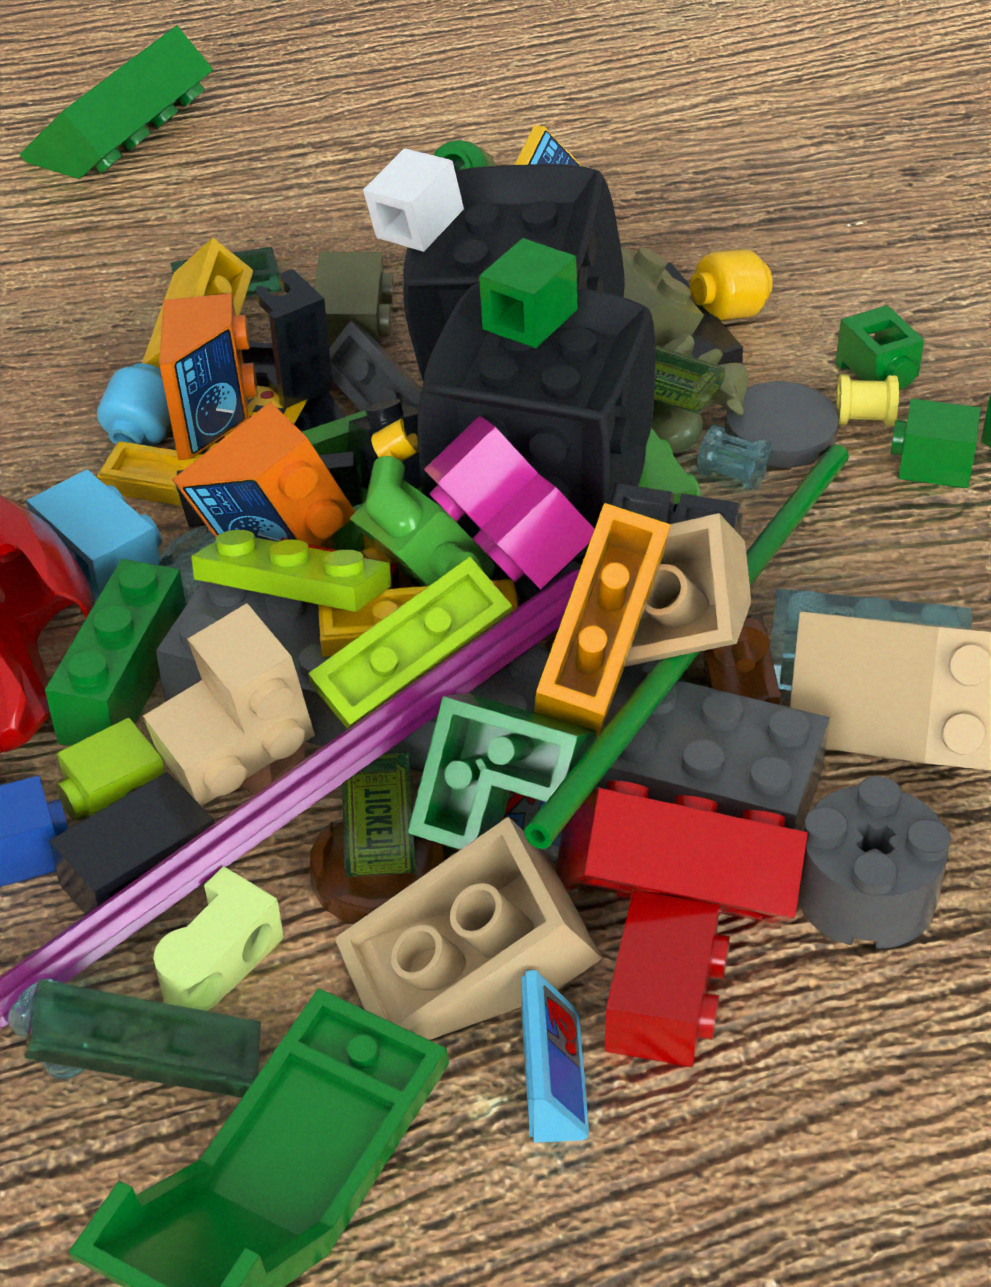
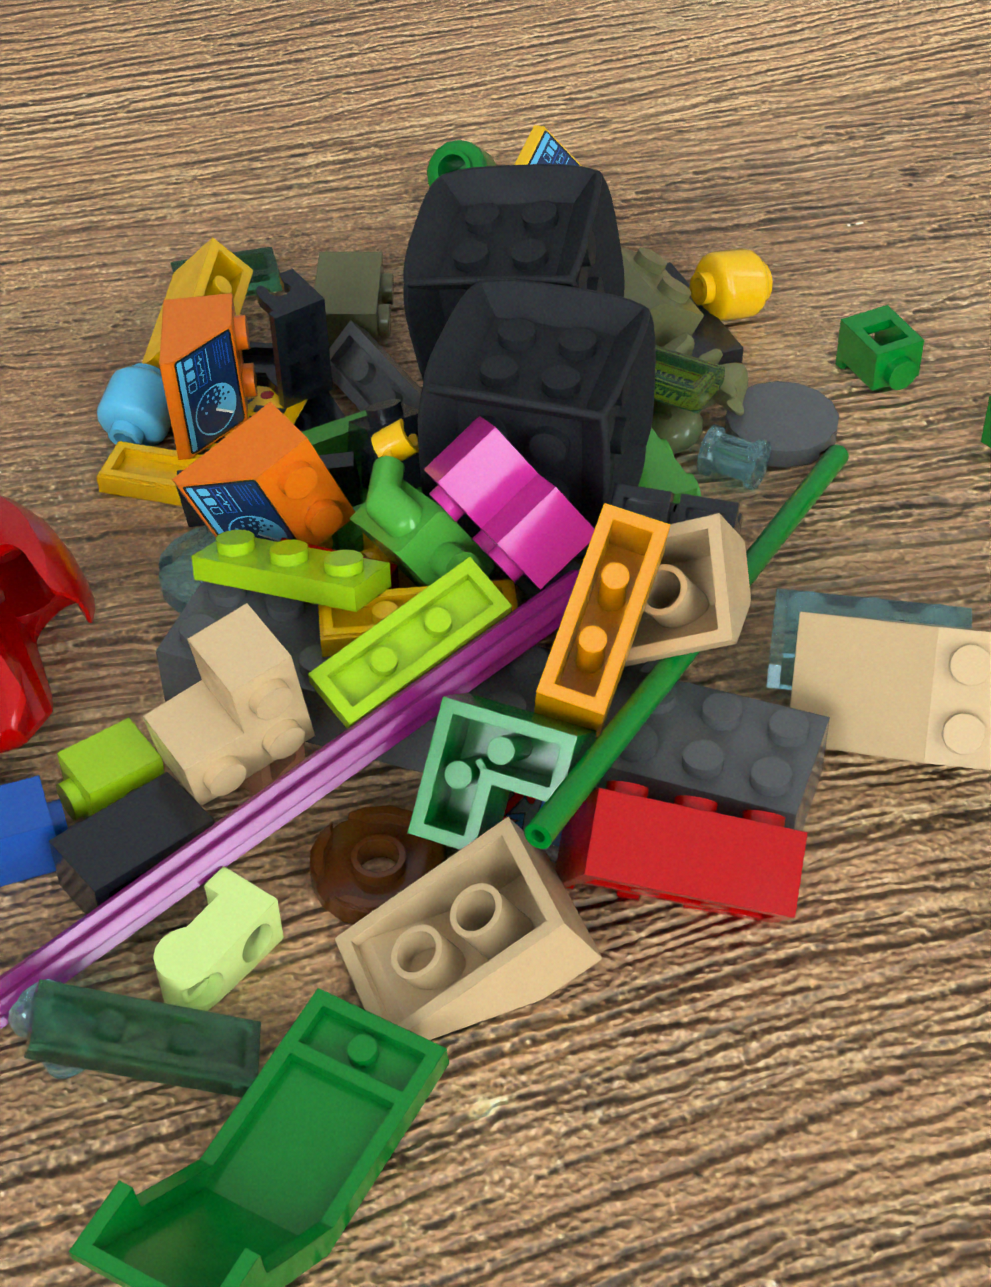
(97, 526): medium azure brick -> none
(114, 655): green brick -> none
(121, 108): green slope -> none
(378, 818): clear green tile -> none
(413, 199): white brick -> none
(528, 292): green brick -> none
(552, 1063): medium azure slope -> none
(663, 978): red brick -> none
(744, 666): reddish brown hips -> none
(867, 400): light yellow bush -> none
(872, 864): dark grey brick -> none
(937, 442): green brick -> none

